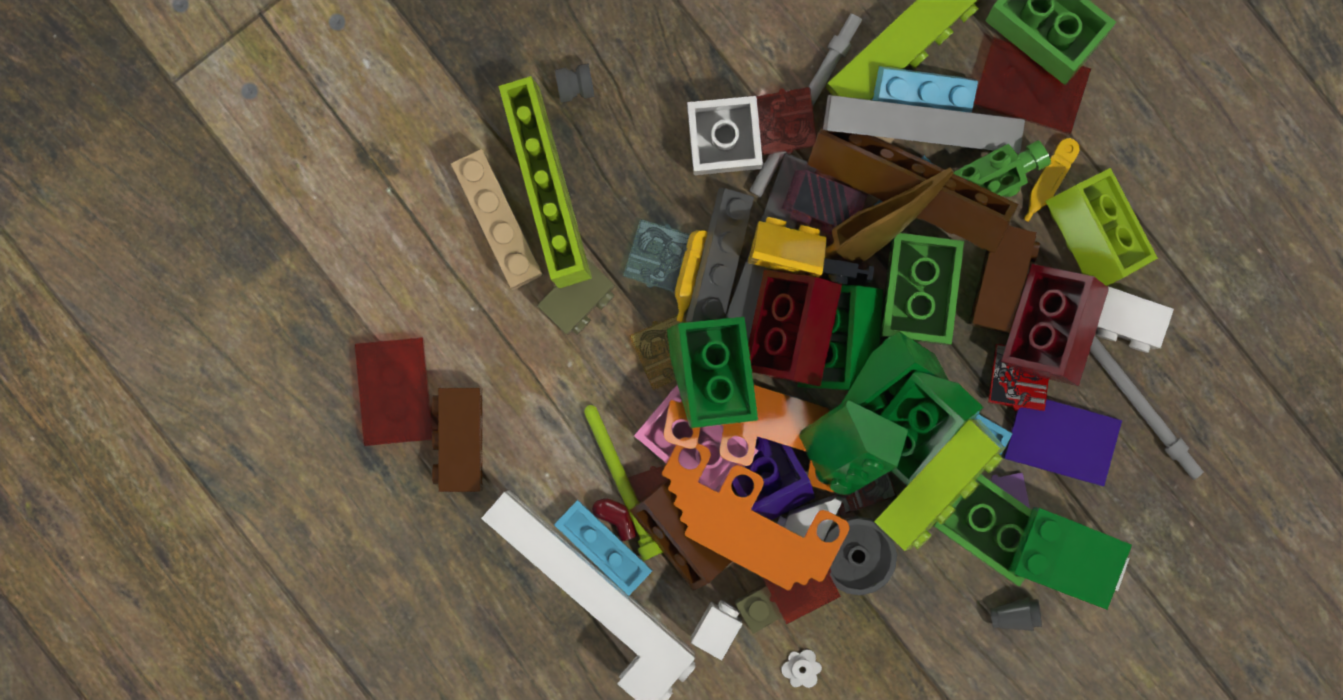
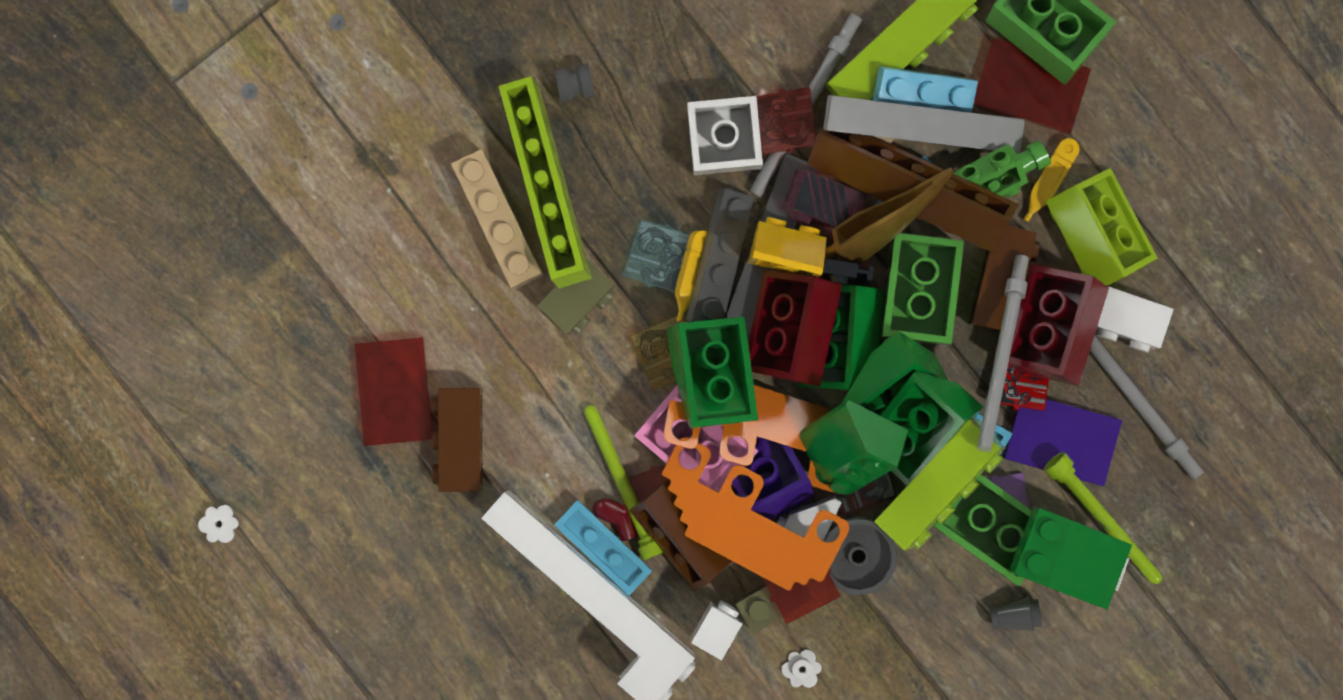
(209, 524): none -> white plant
(1015, 291): none -> light grey bar
(1062, 469): none -> lime piece

